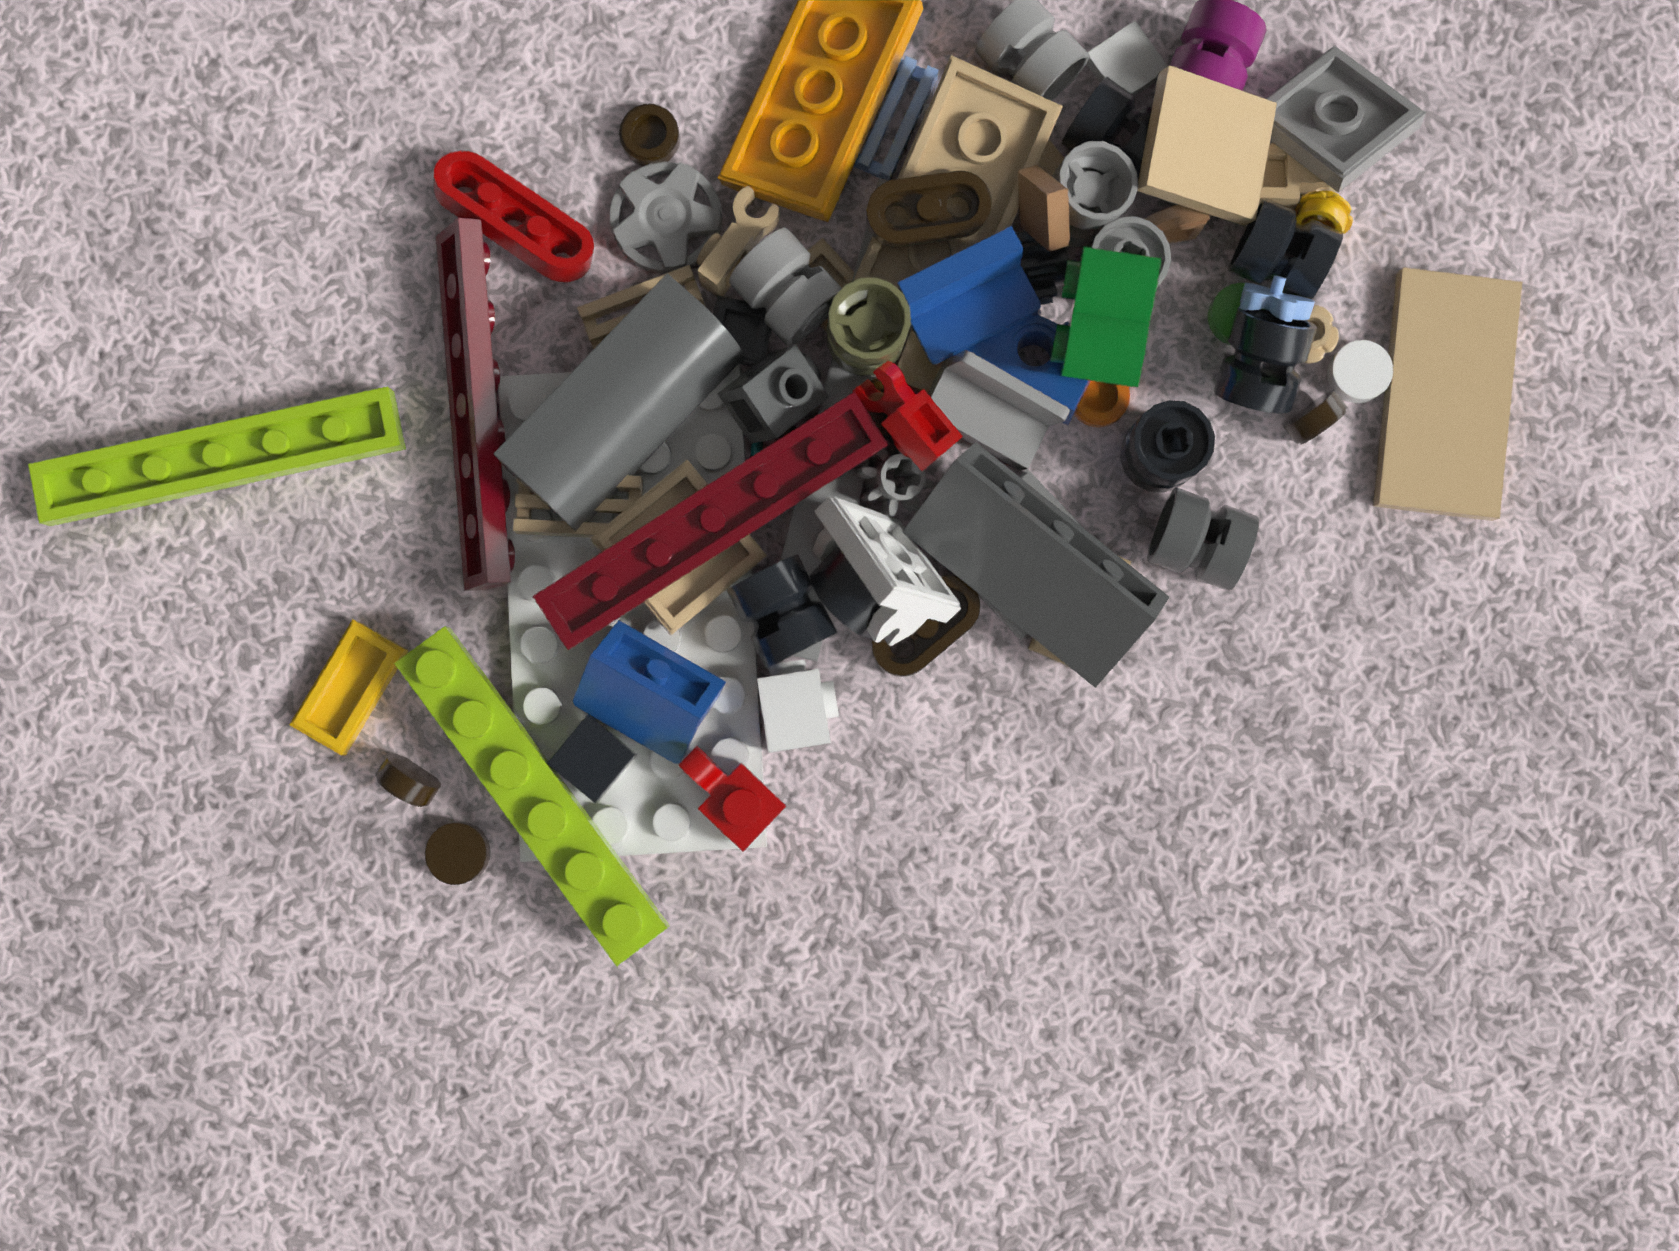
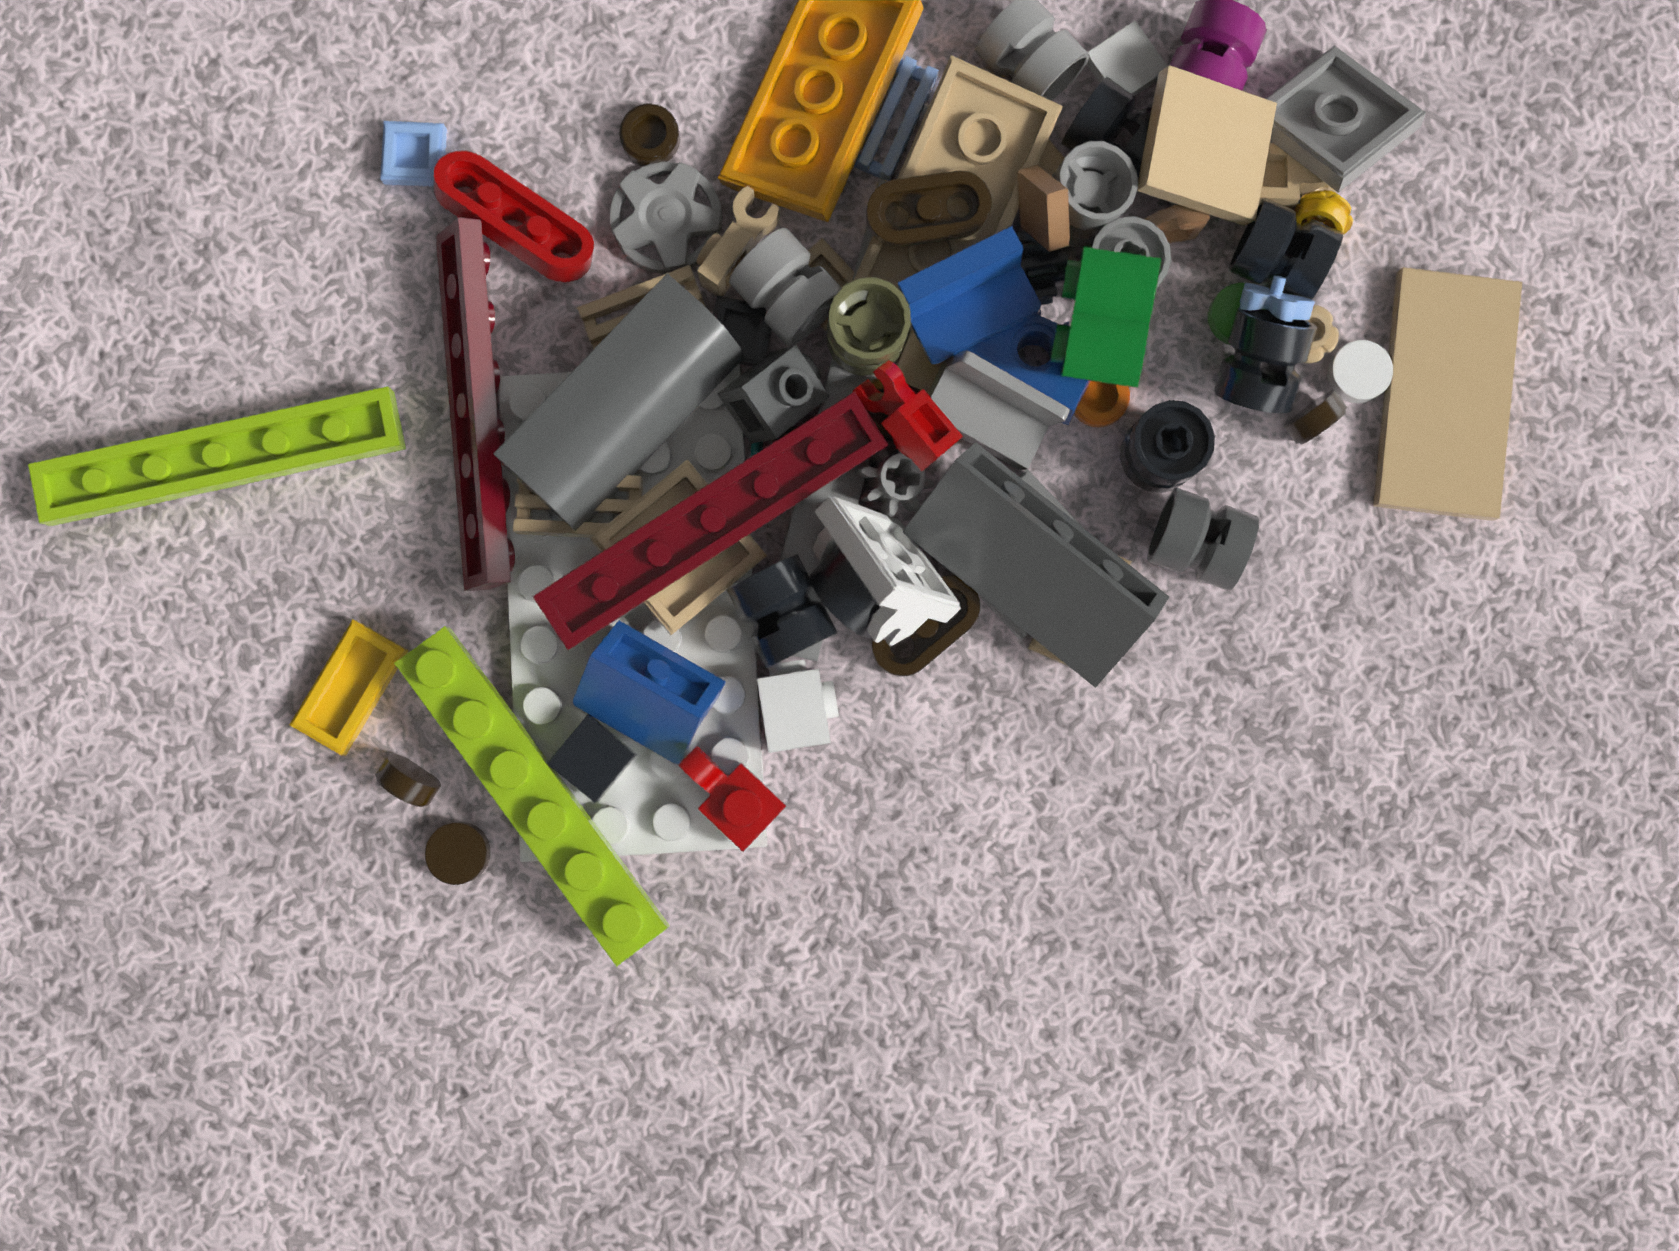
(411, 152): none -> light blue tile

